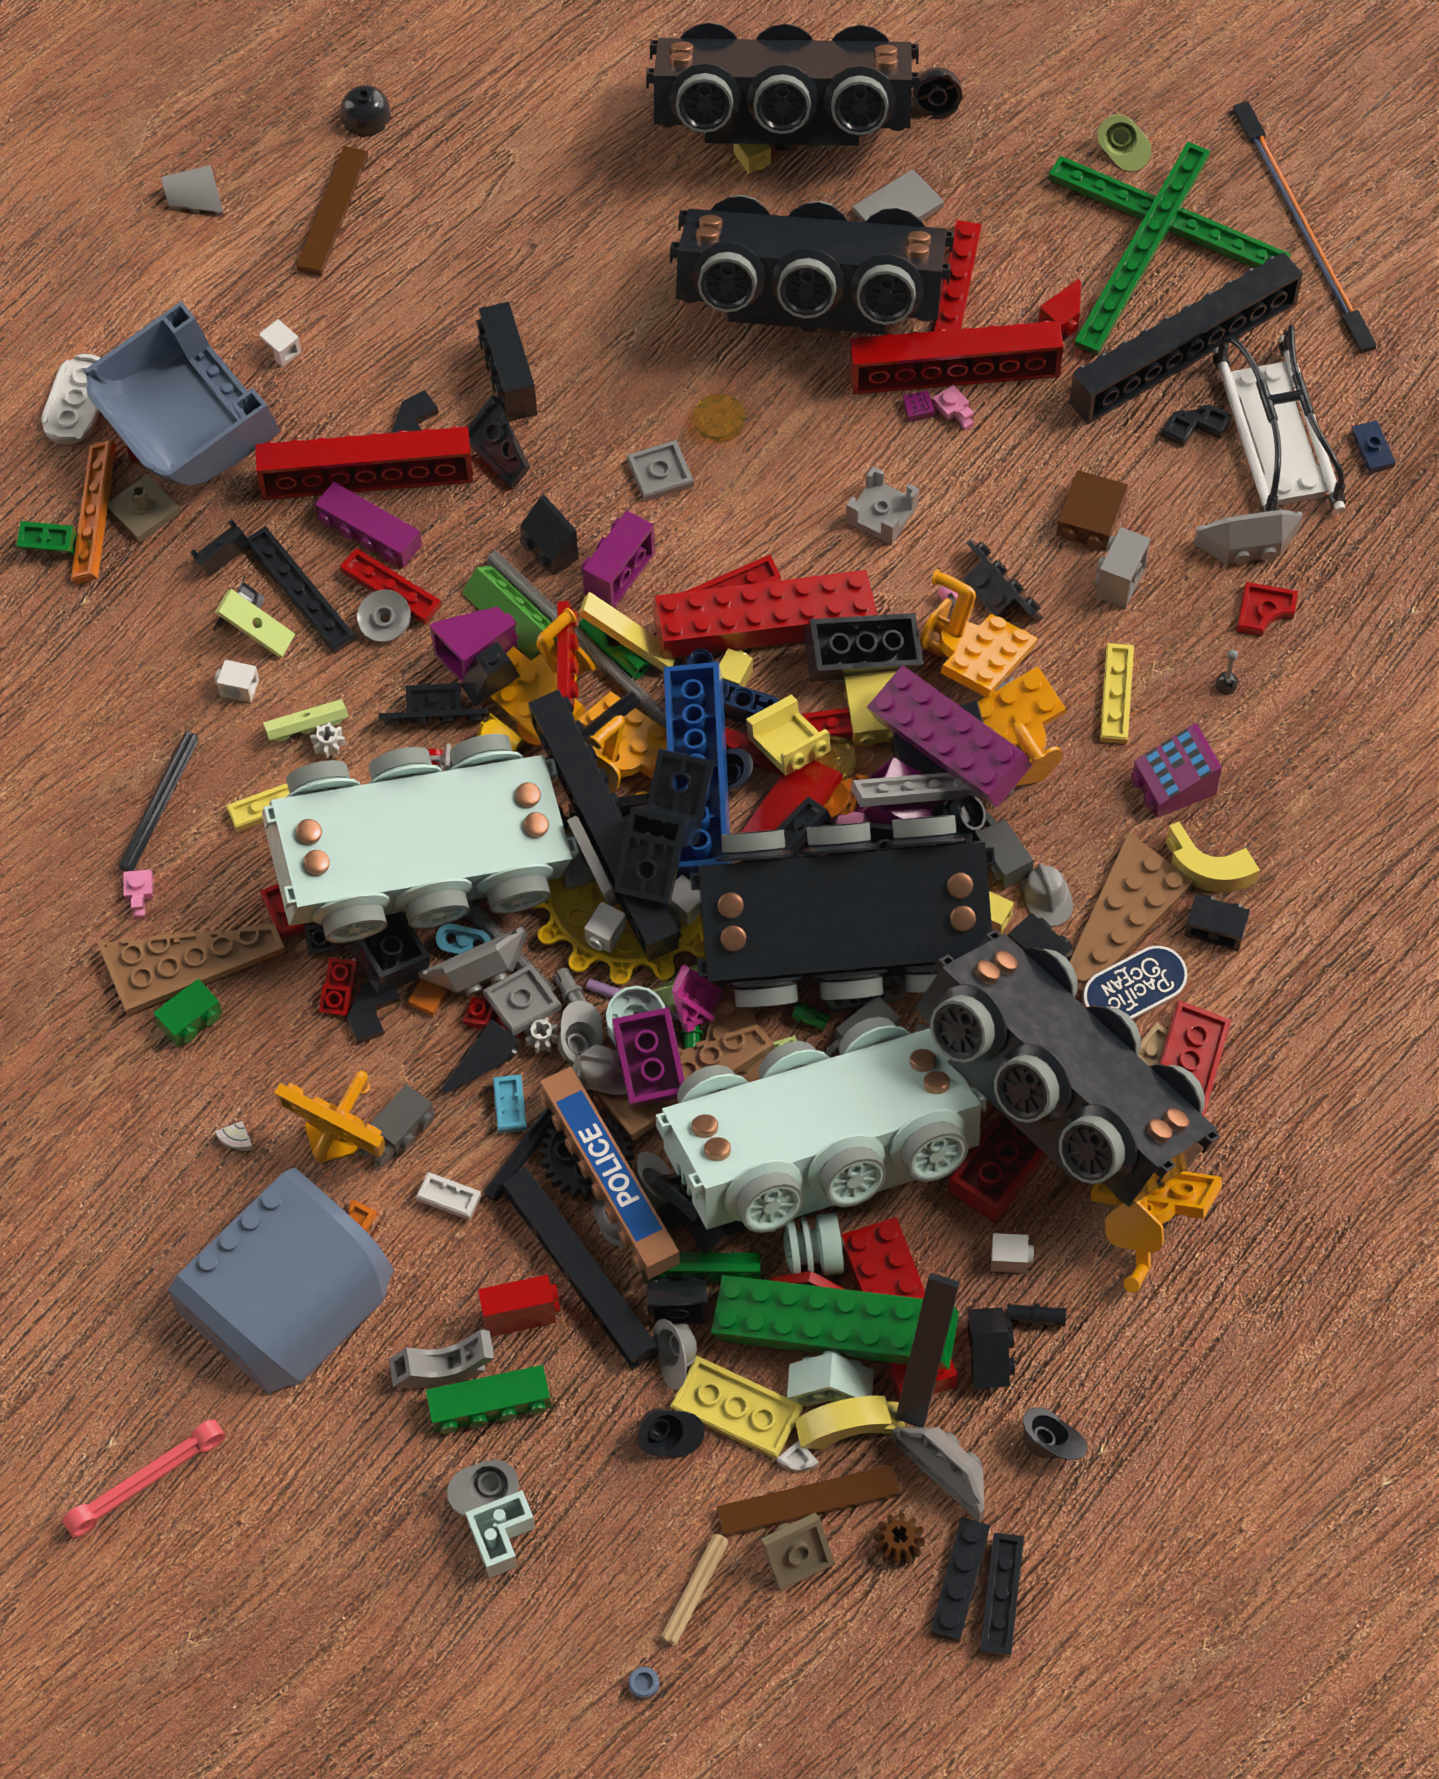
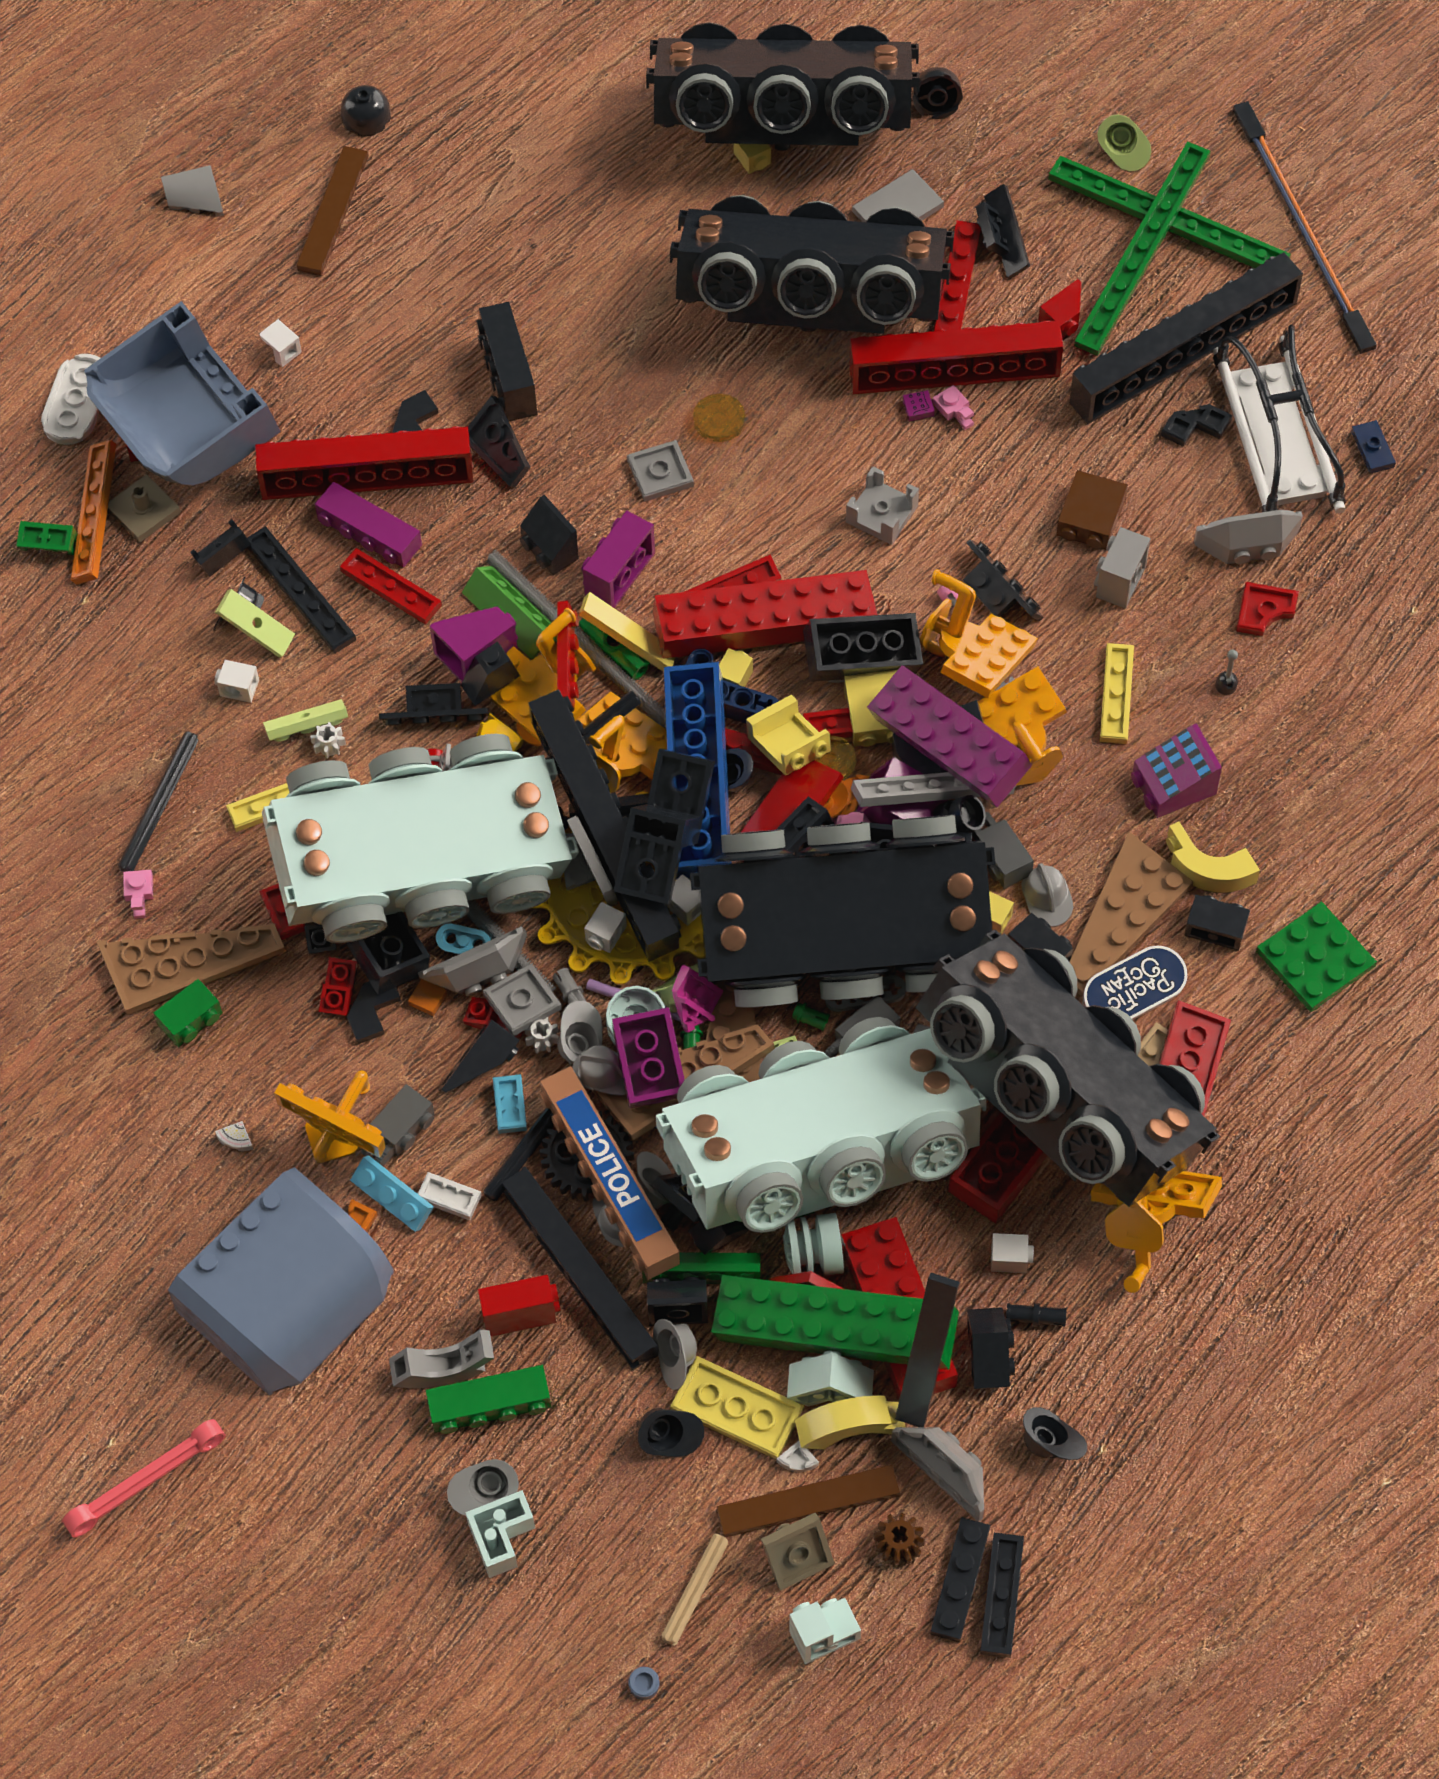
(381, 604): light grey dish -> none
(391, 1193): none -> medium azure plate
(822, 1628): none -> light aqua brick
(1002, 230): none -> black bracket
(1316, 956): none -> green plate

